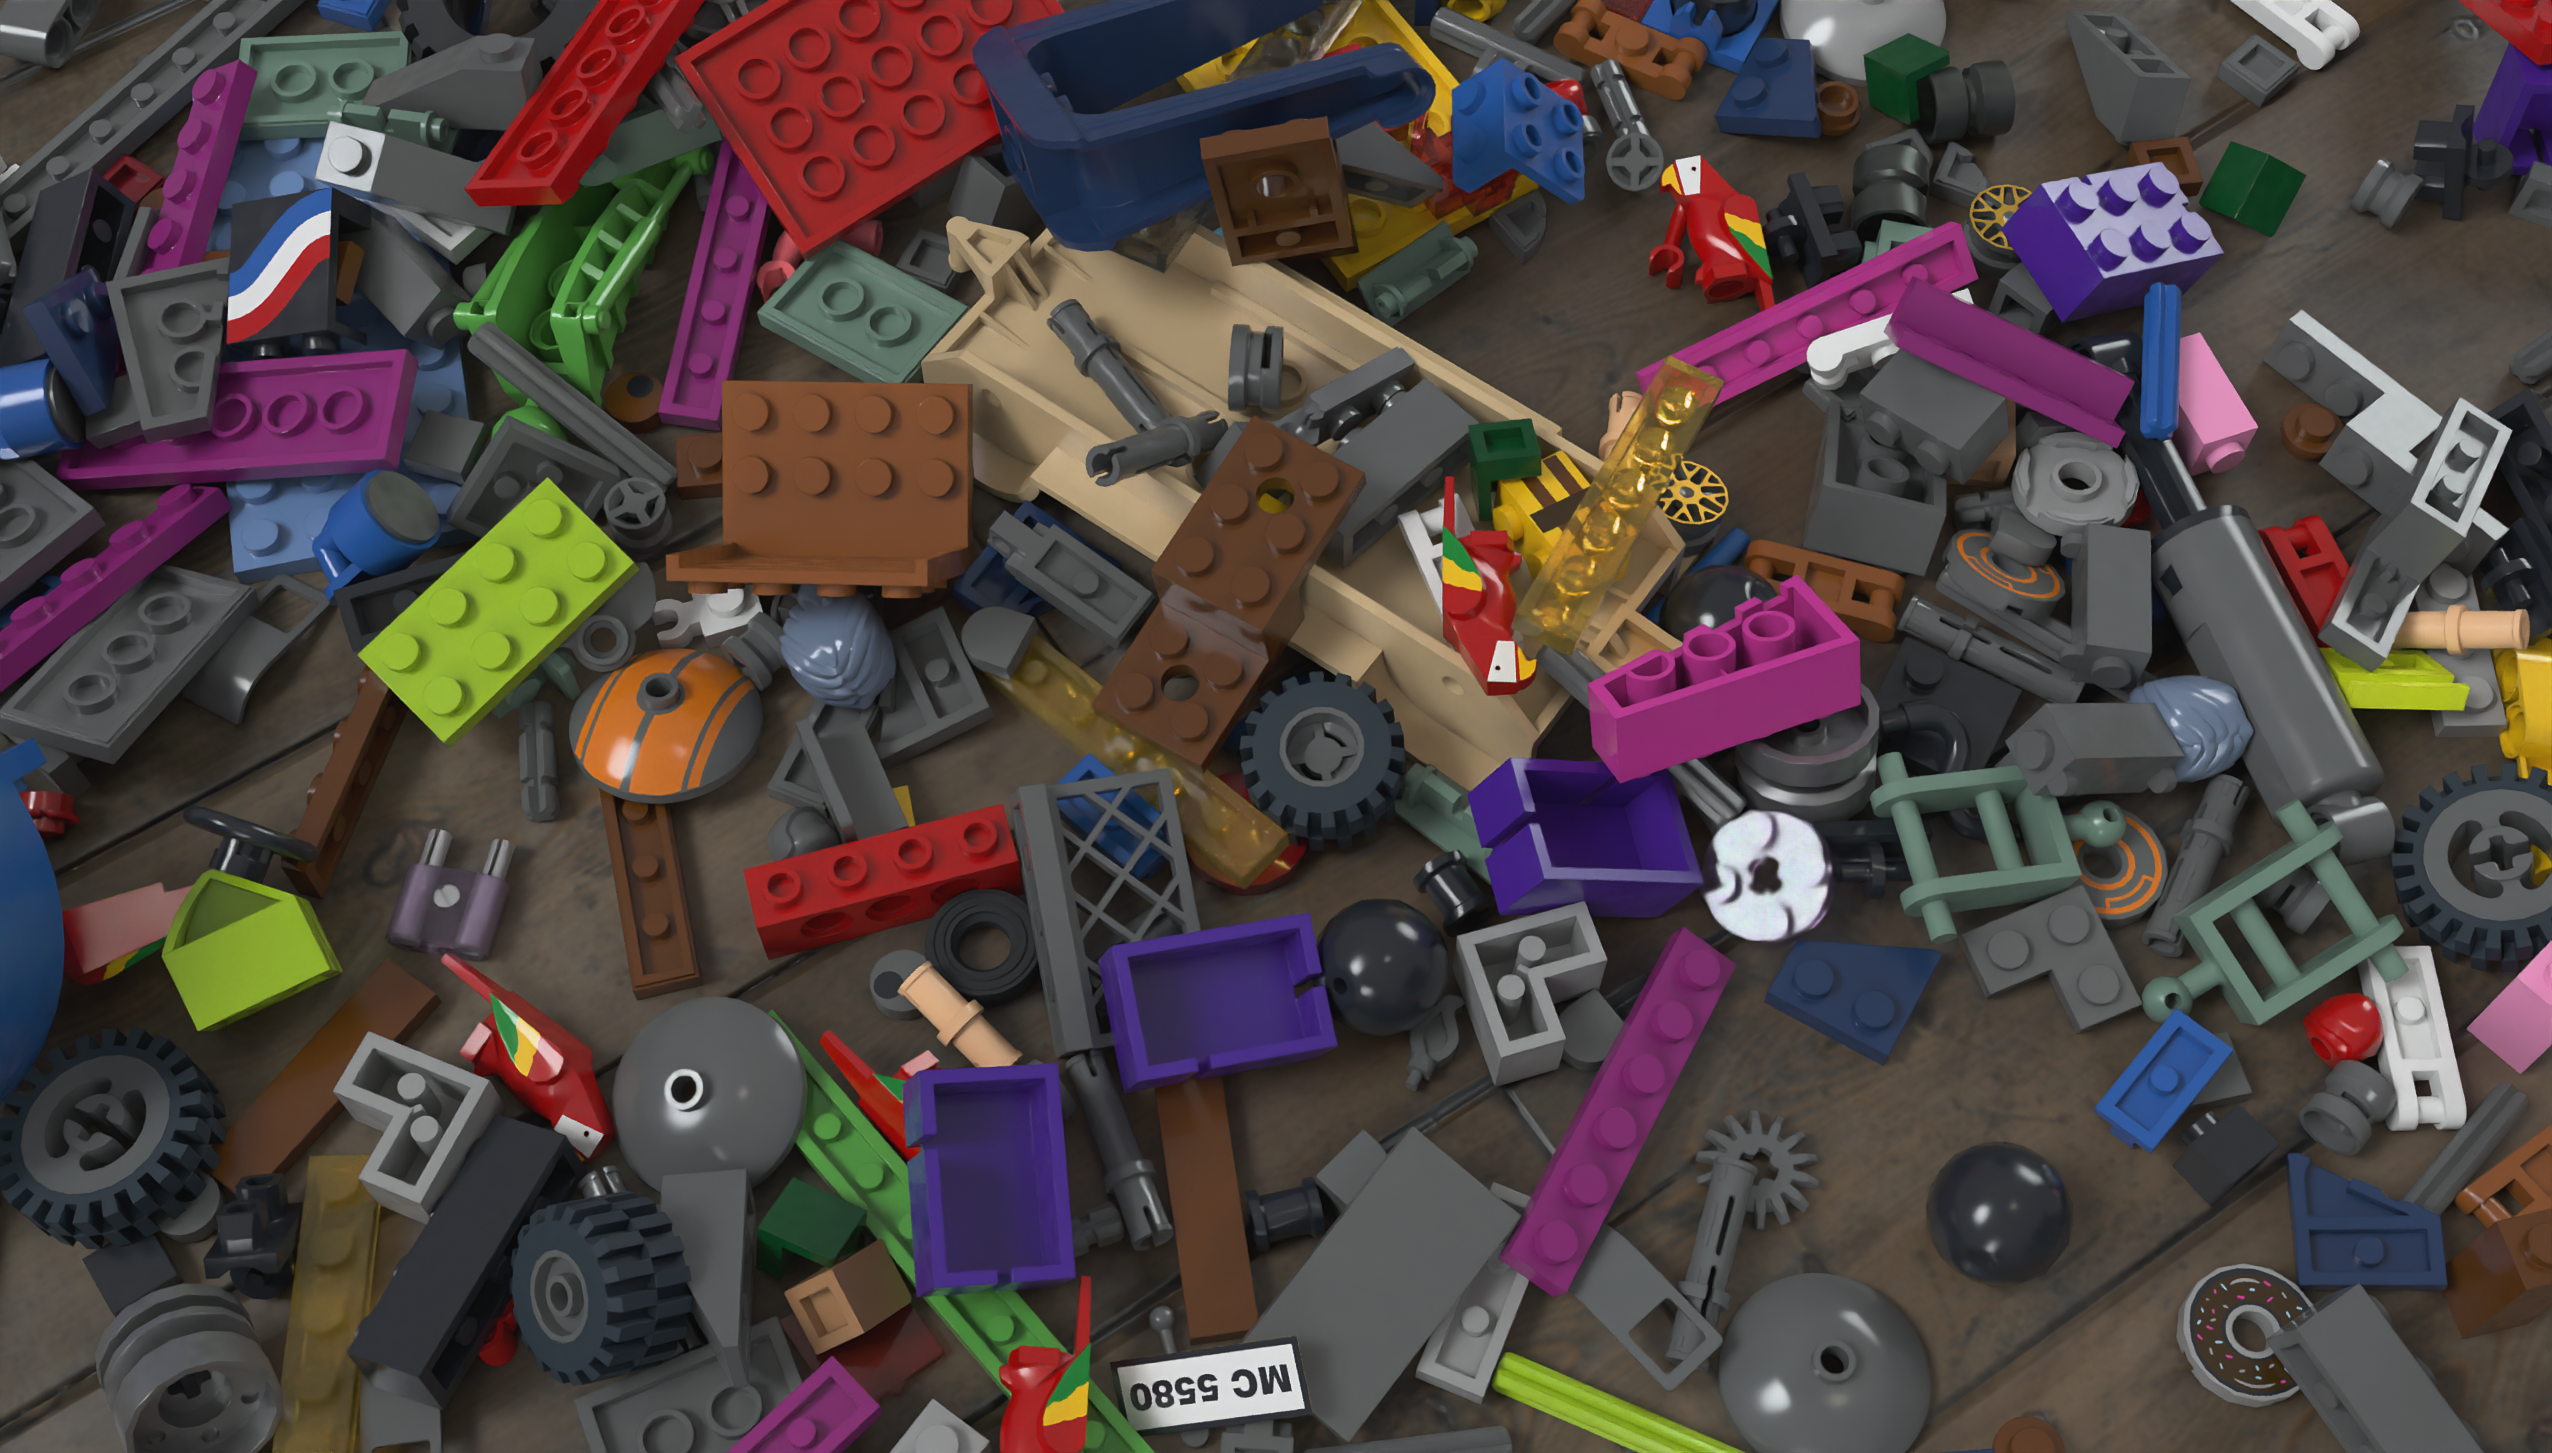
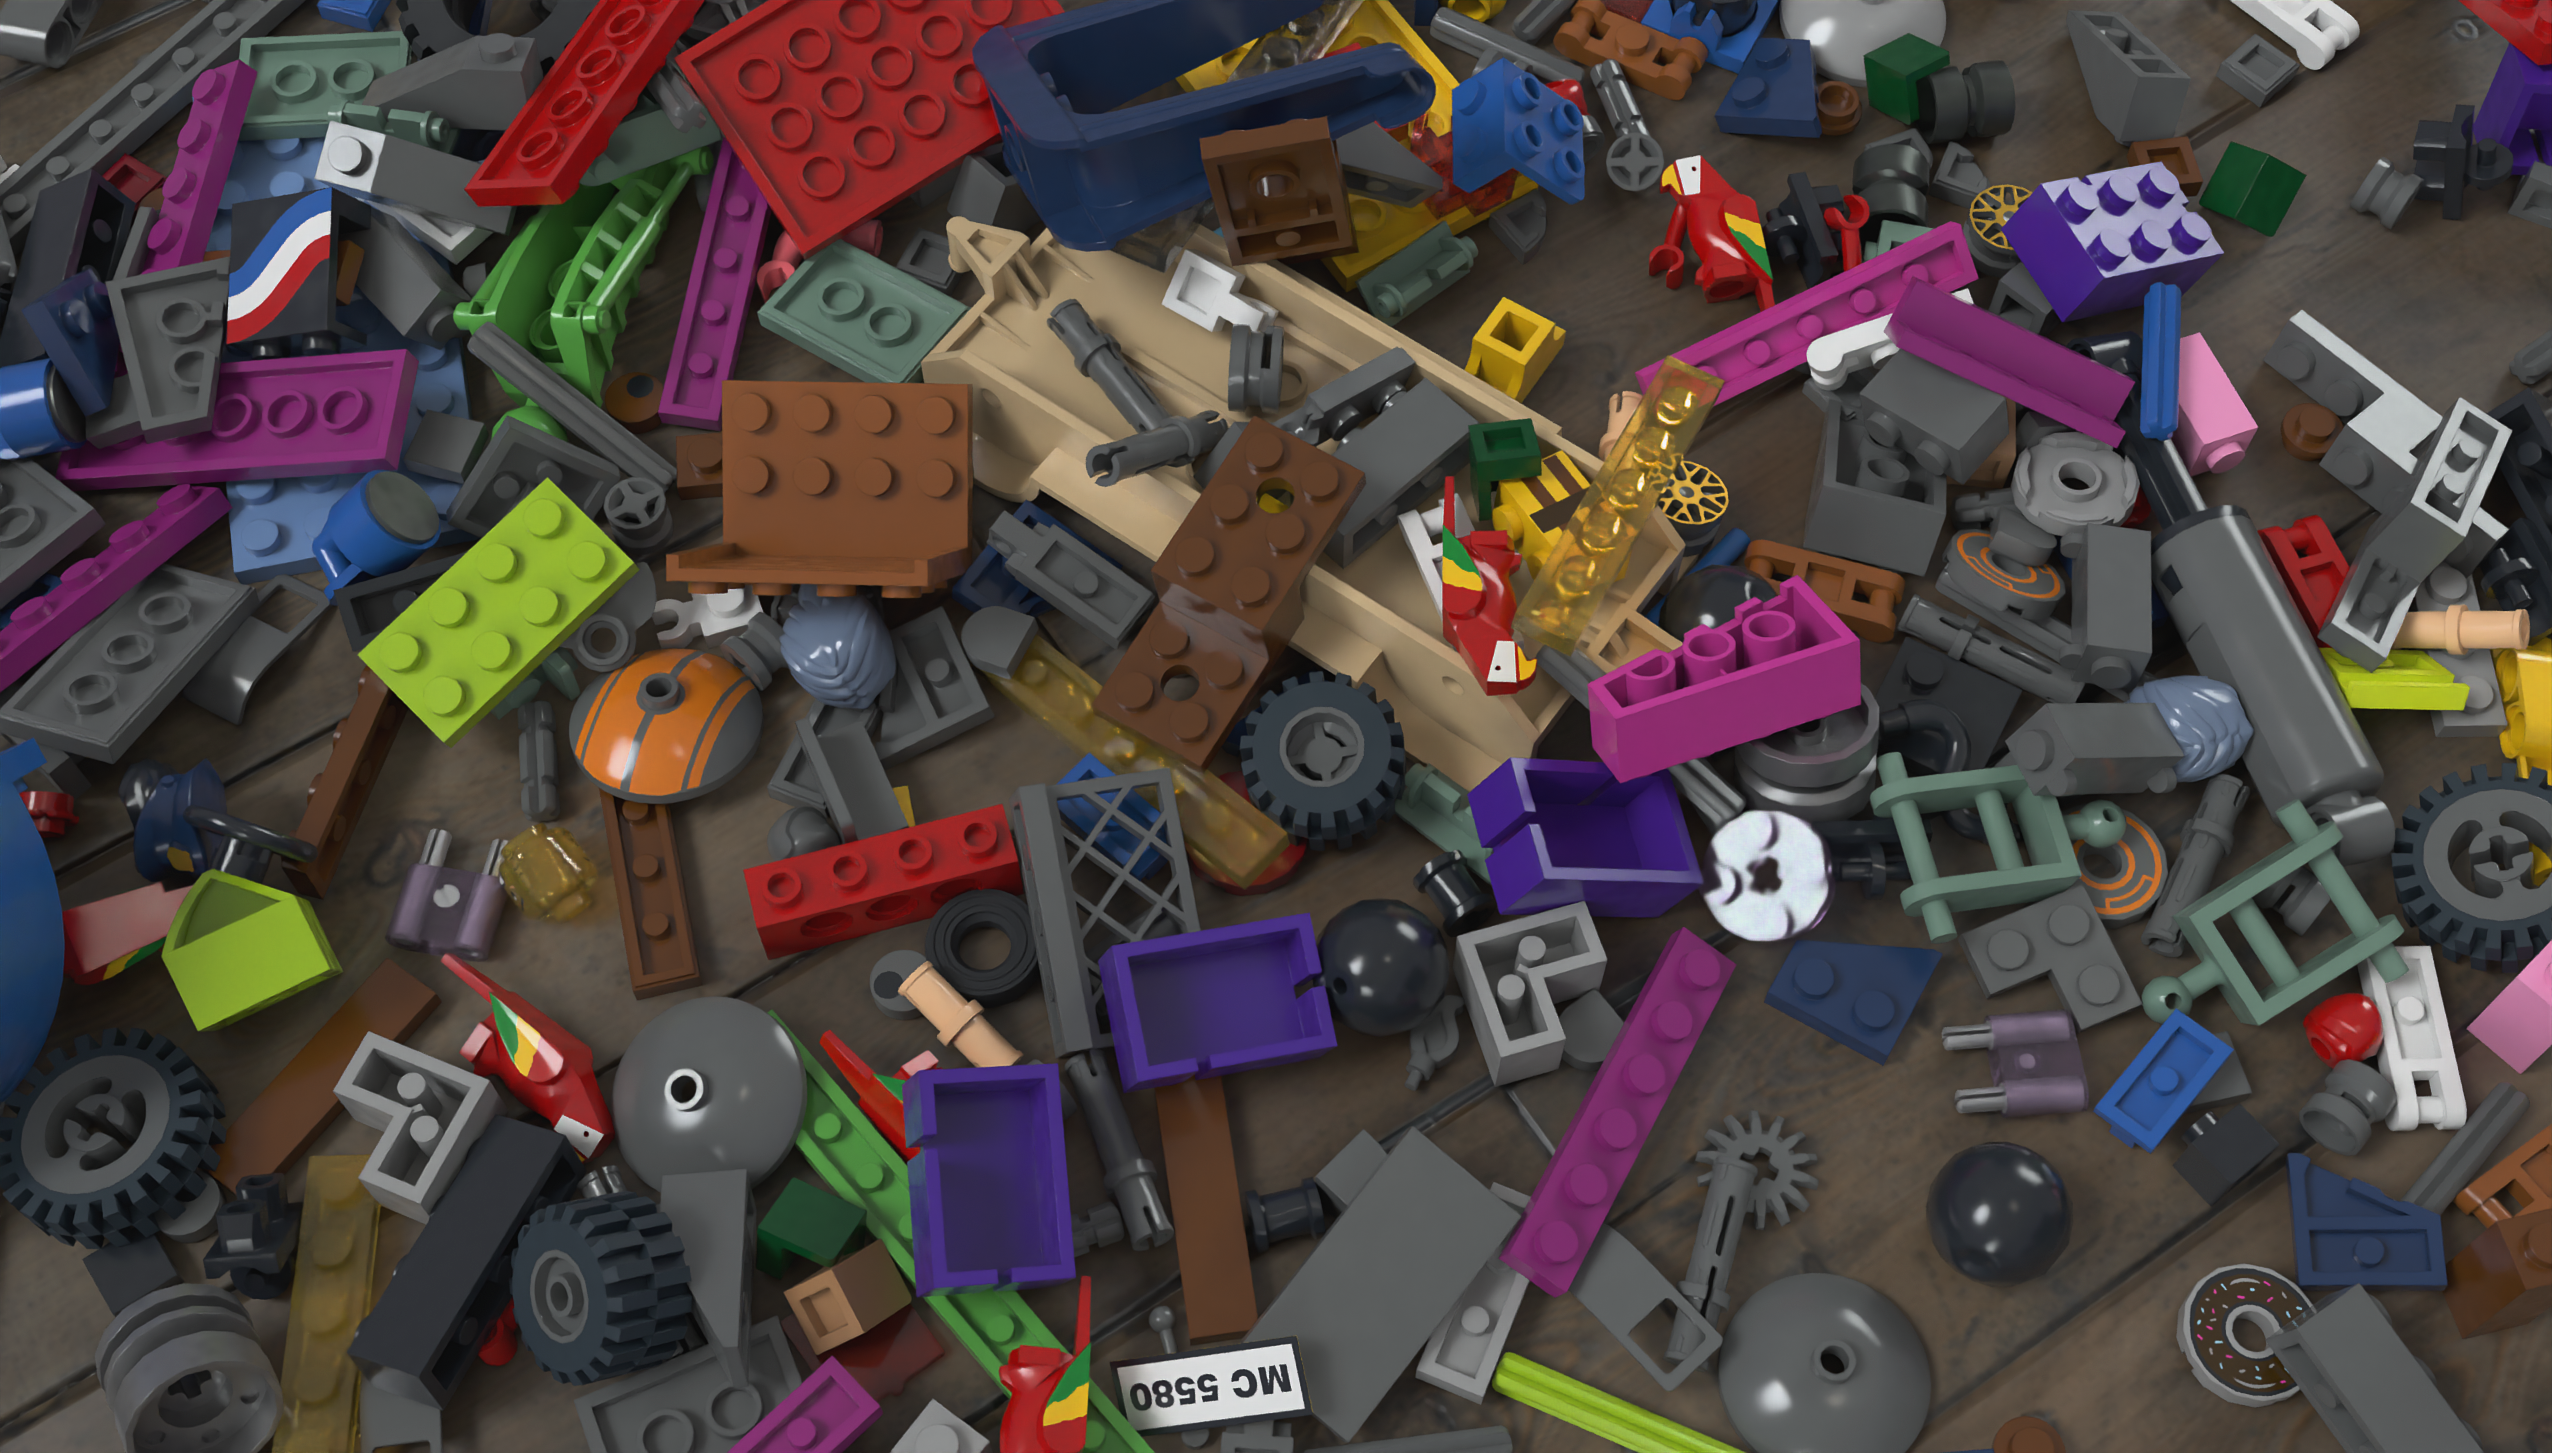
(156, 802): none -> dark blue piece
(547, 873): none -> clear yellow head
(1209, 295): none -> white plate
(1514, 349): none -> yellow brick
(1849, 229): none -> red piece
(2031, 1064): none -> clear purple piece

